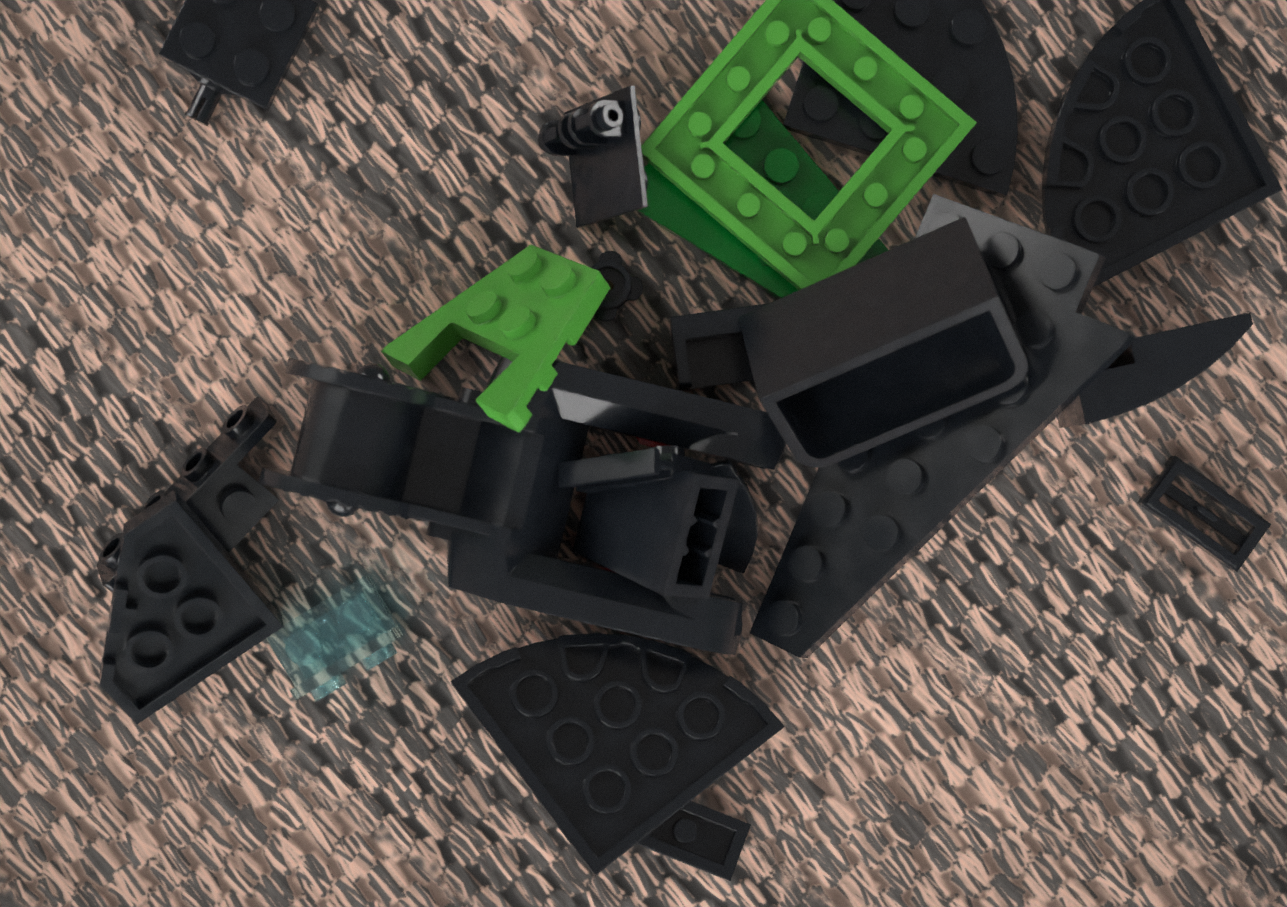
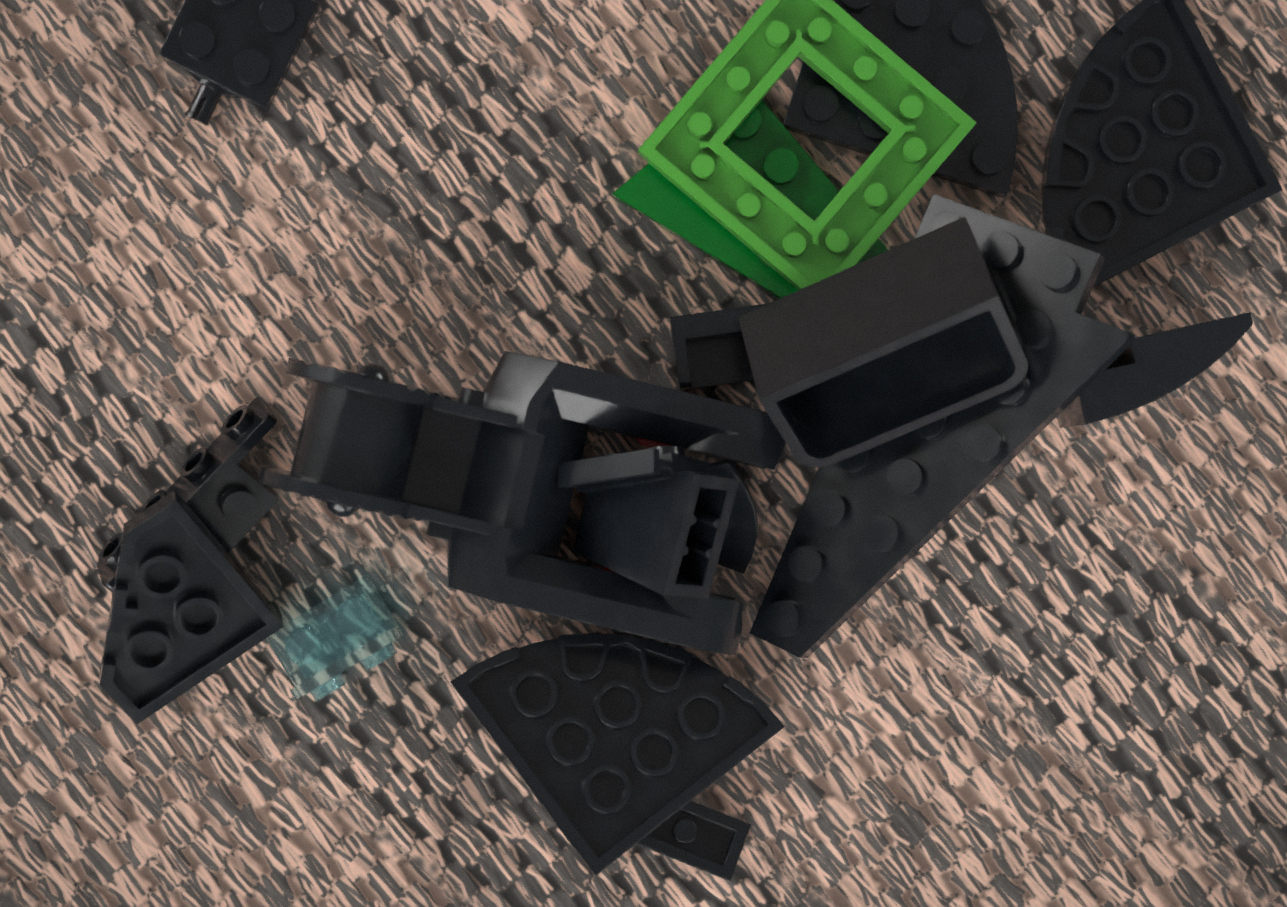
(516, 312): bright green wing -> none
(602, 155): black hinge -> none
(624, 288): black plate -> none
(1163, 485): black tile -> none

